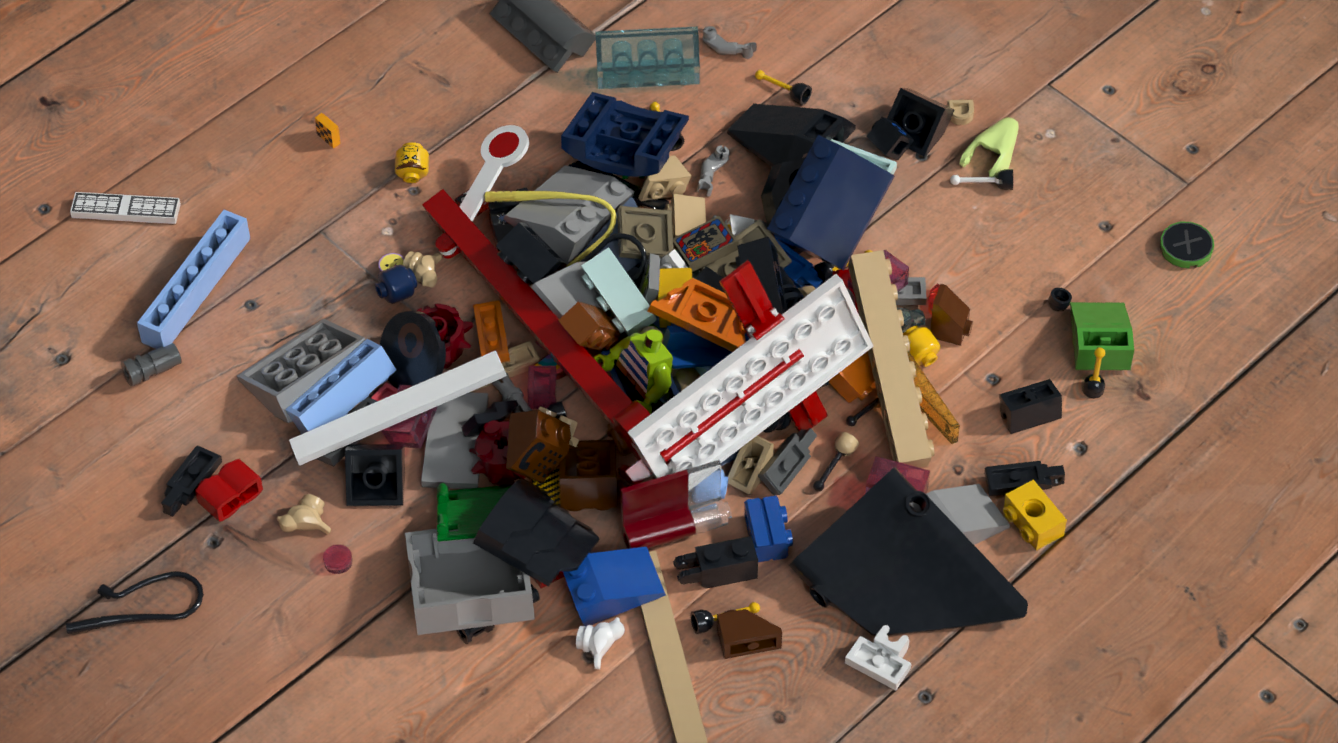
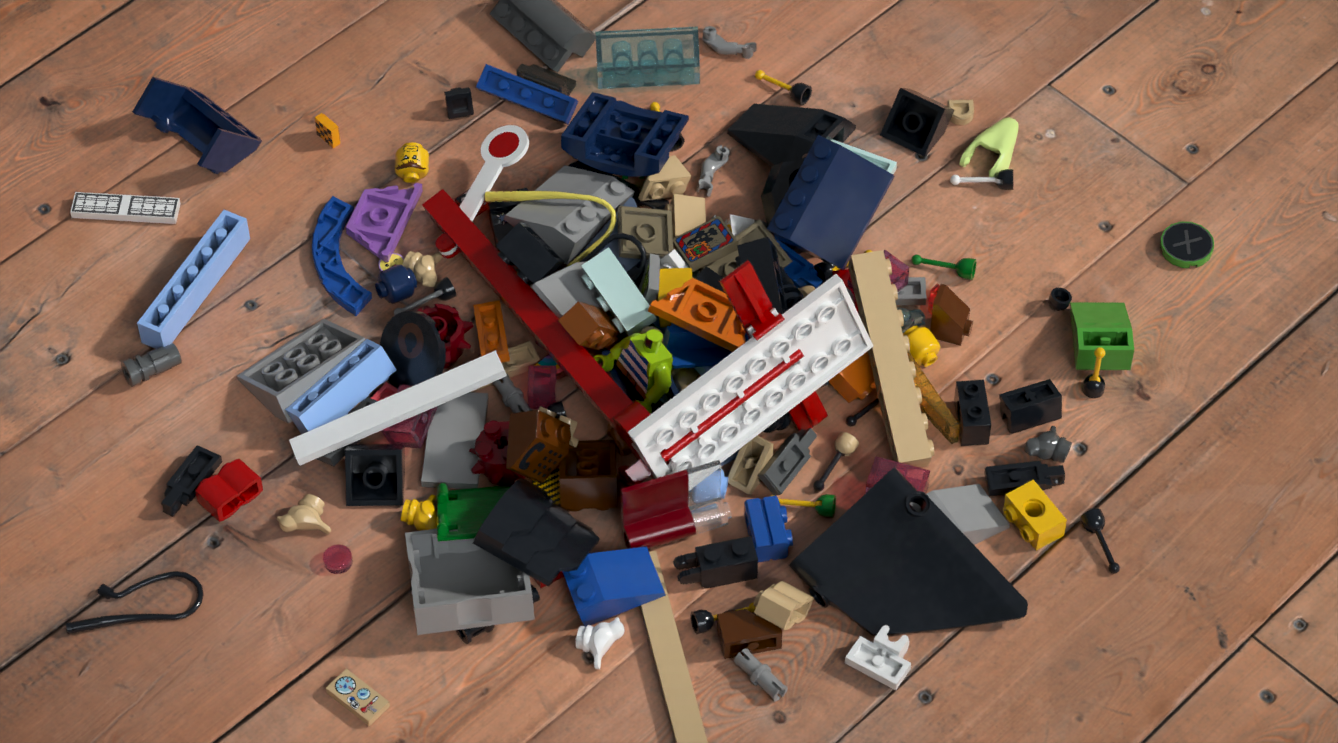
(199, 122): none -> dark blue windscreen
(328, 260): none -> blue tile
(357, 697): none -> tan tile
(382, 217): none -> medium lavender wing
(420, 513): none -> yellow animal
(443, 290): none -> hinge
(459, 102): none -> black tile
(497, 411): black slope -> none
(527, 94): none -> blue plate
(546, 78): none -> clear smoke panel
(760, 675): none -> light grey pin
(783, 605): none -> tan brick
(824, 505): none -> green hinge
(890, 138): black brick -> none
(965, 267): none -> green hinge
(972, 412): none -> black brick
(1048, 446): none -> dark grey animal
(1094, 522): none -> black hinge

